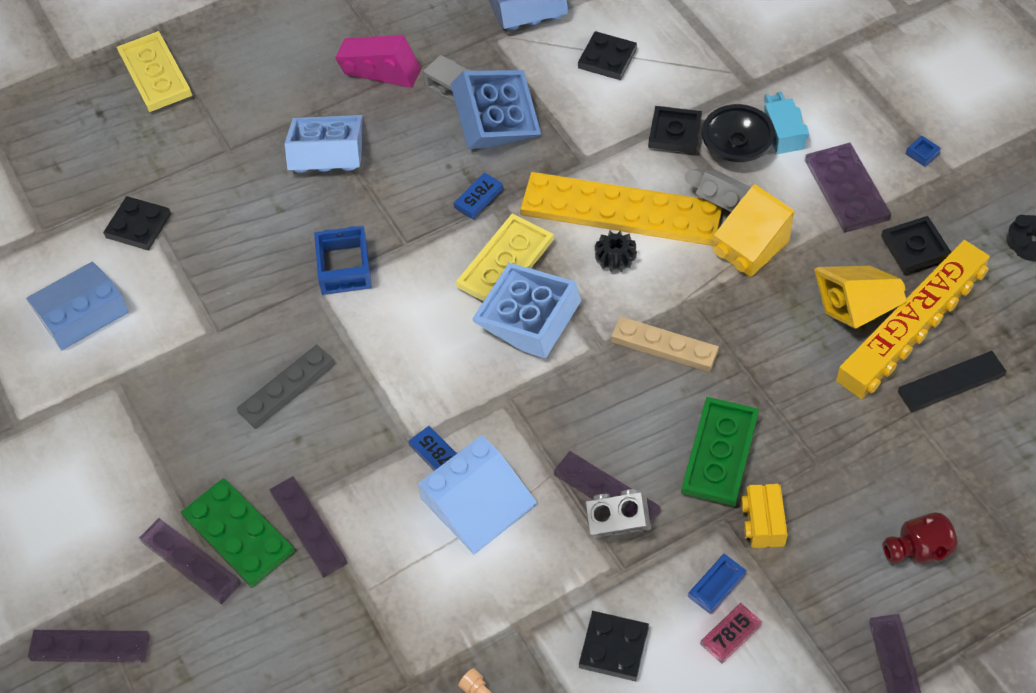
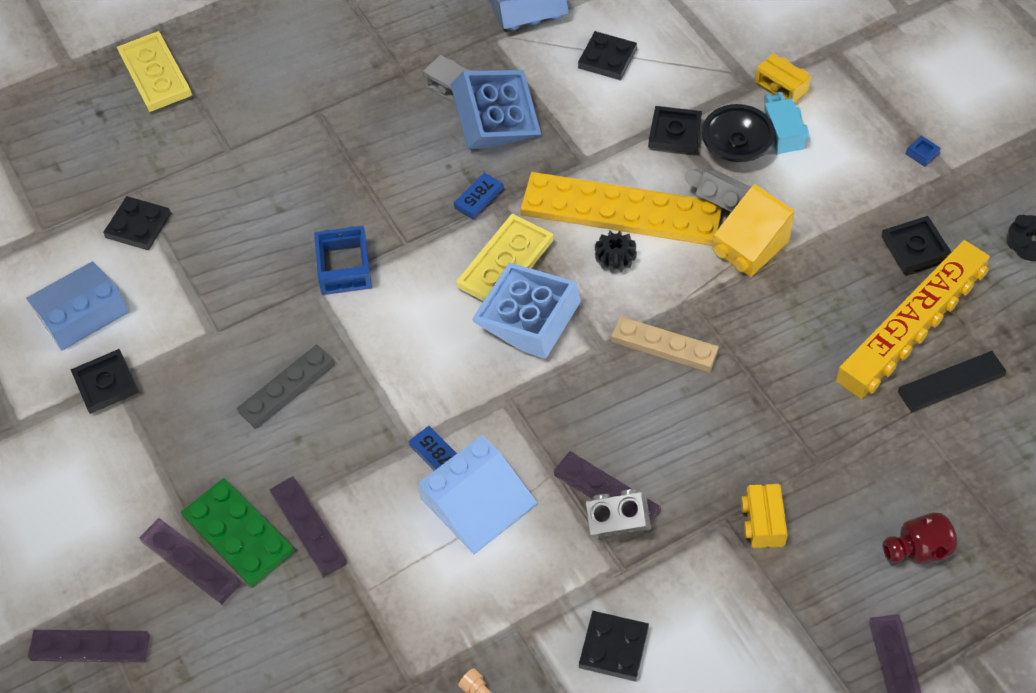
(104, 381): none -> black plate
(324, 143): light blue slope -> none
(379, 59): dark pink wedge -> none
(717, 583): blue tile -> none
(720, 451): green plate -> none
(731, 633): clear pink tile -> none
(780, 75): none -> yellow brick
(847, 187): clear purple plate -> none
(858, 293): yellow slope -> none

